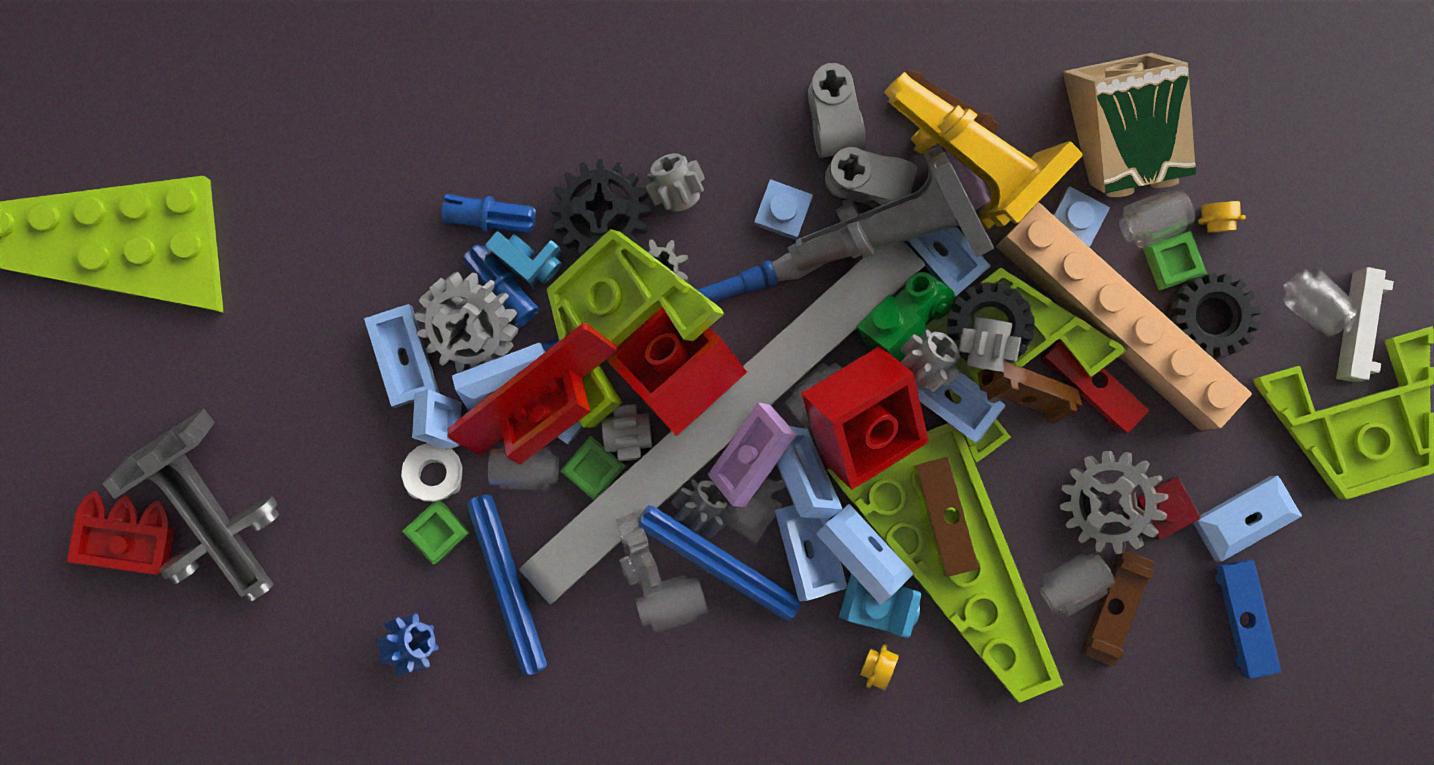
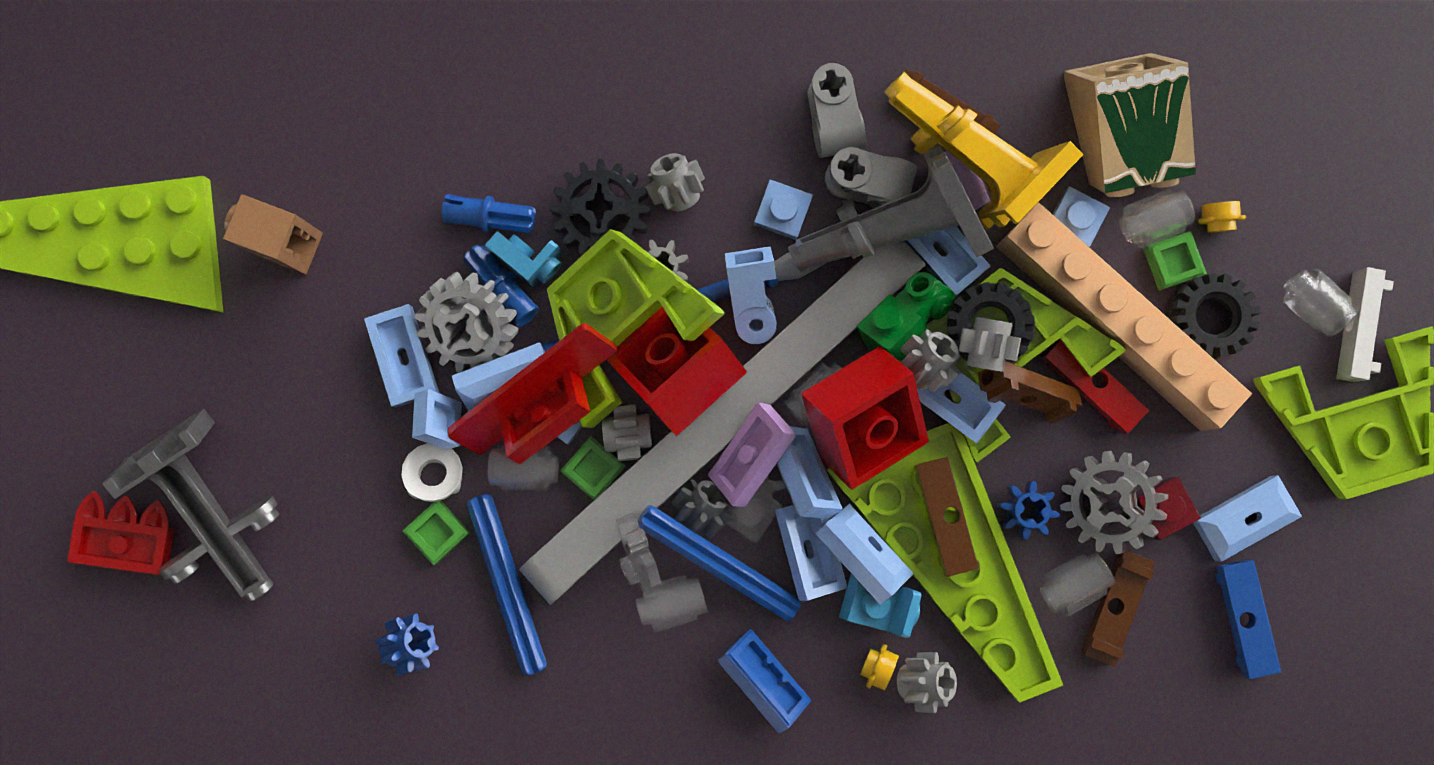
(272, 233): none -> medium nougat brick
(751, 307): none -> light blue leg
(764, 681): none -> blue plate
(926, 682): none -> light grey gear
(1041, 511): none -> blue gear

